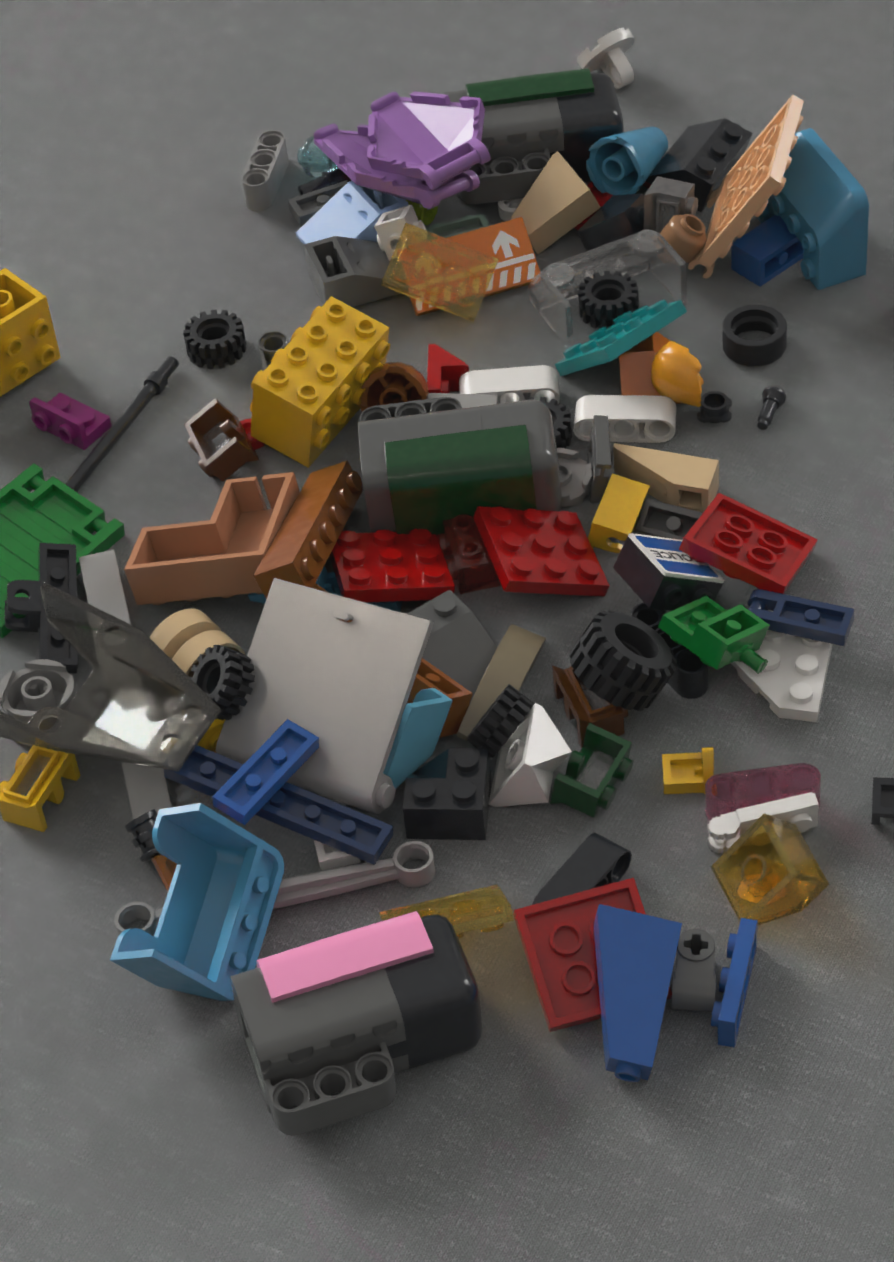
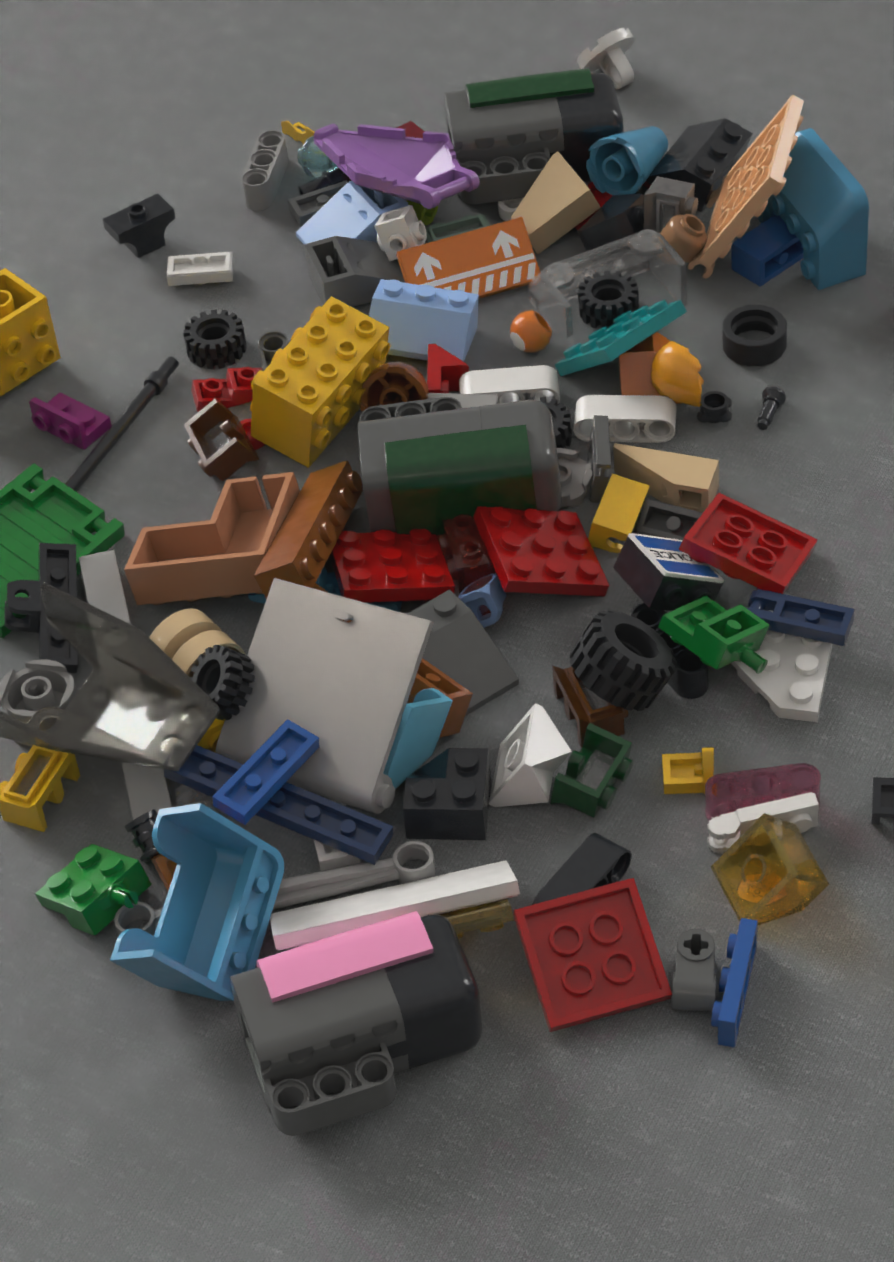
(94, 888): none -> green plate
(141, 225): none -> black brick
(200, 268): none -> white plate
(229, 391): none -> red slope
(295, 133): none -> yellow piece
(425, 316): none -> light blue slope
(426, 136): medium lavender windscreen -> none
(426, 896): none -> white tile
(439, 272): clear yellow plate -> none
(485, 599): none -> medium blue rock
(500, 720): black tyre -> none
(508, 665): dark tan slope -> none
(530, 332): none -> orange piece
(633, 979): blue slope -> none

